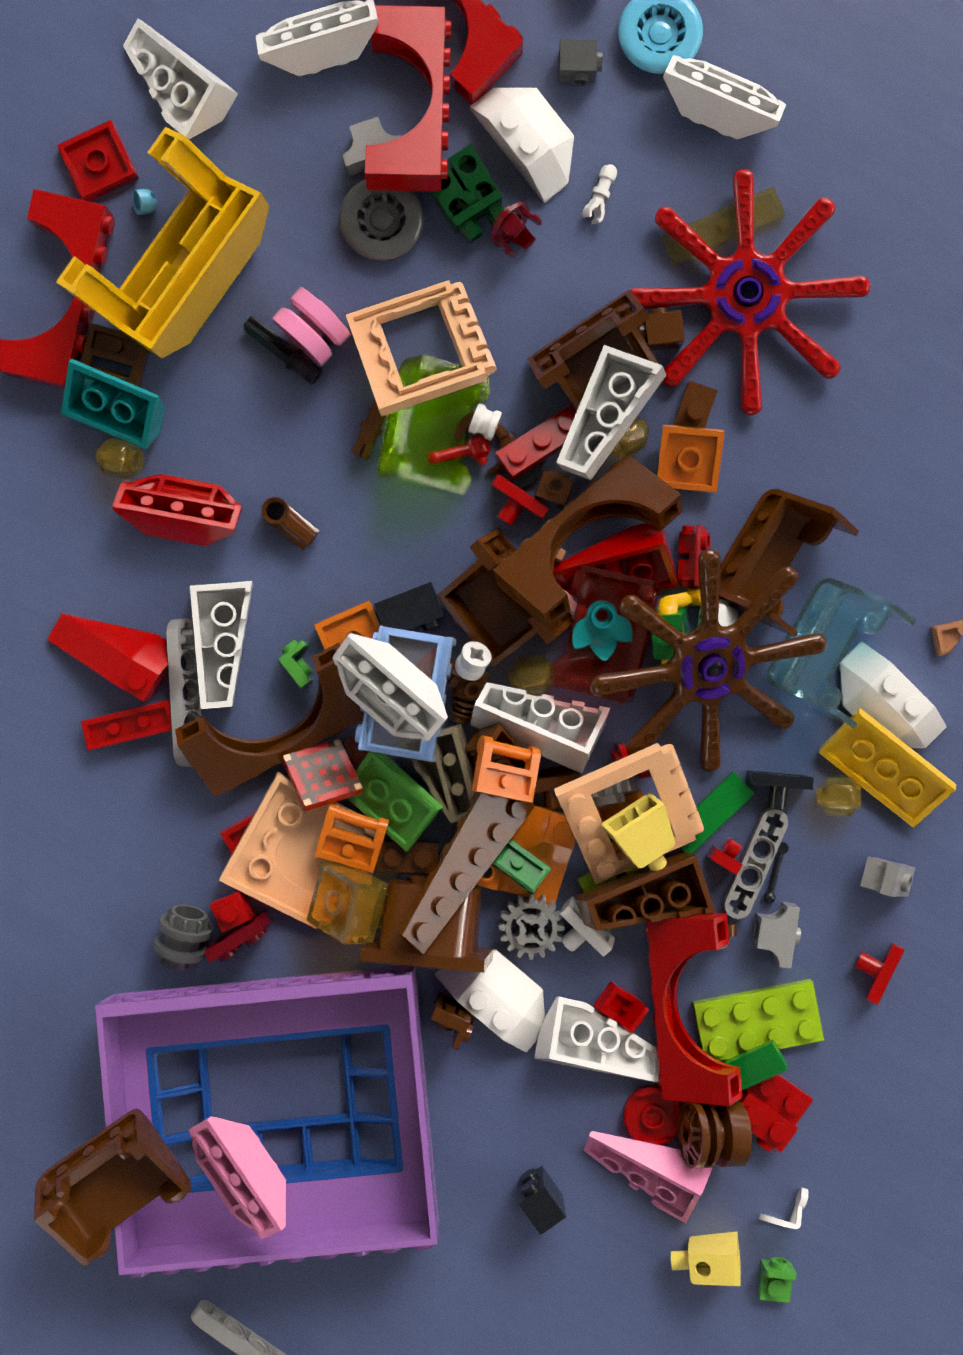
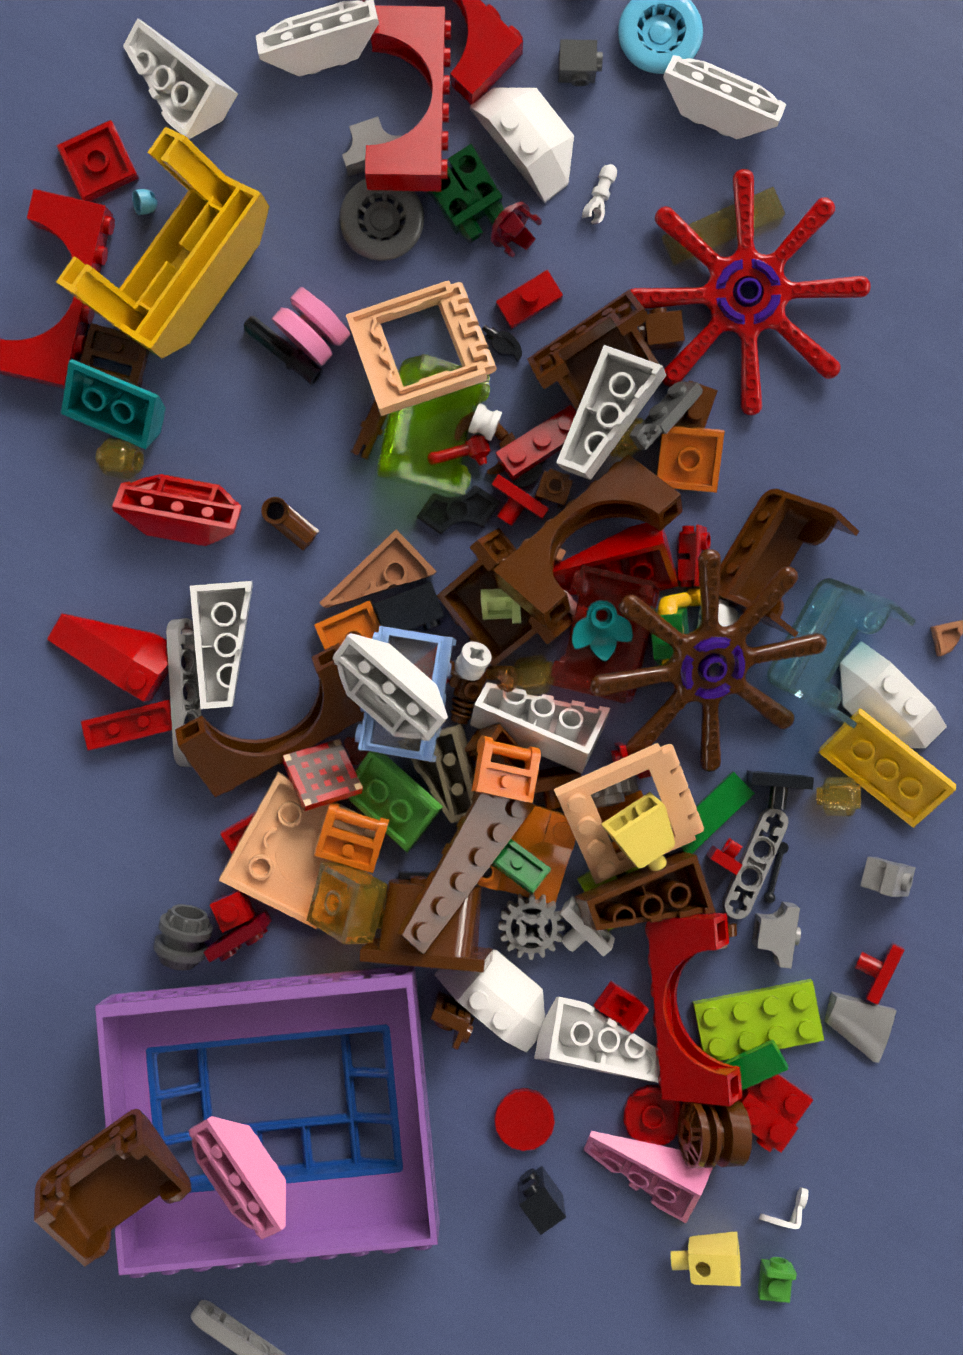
(297, 668): bright green bracket -> none
(388, 566): none -> nougat wing
(419, 859): reddish brown plate -> none
(444, 512): none -> black tile
(499, 605): none -> yellowish green tile
(503, 342): none -> black piece
(504, 674): none -> clear orange arm
(524, 1119): none -> red tile
(529, 299): none -> red tile
(666, 413): none -> dark grey hinge
(861, 1023): none -> light grey slope

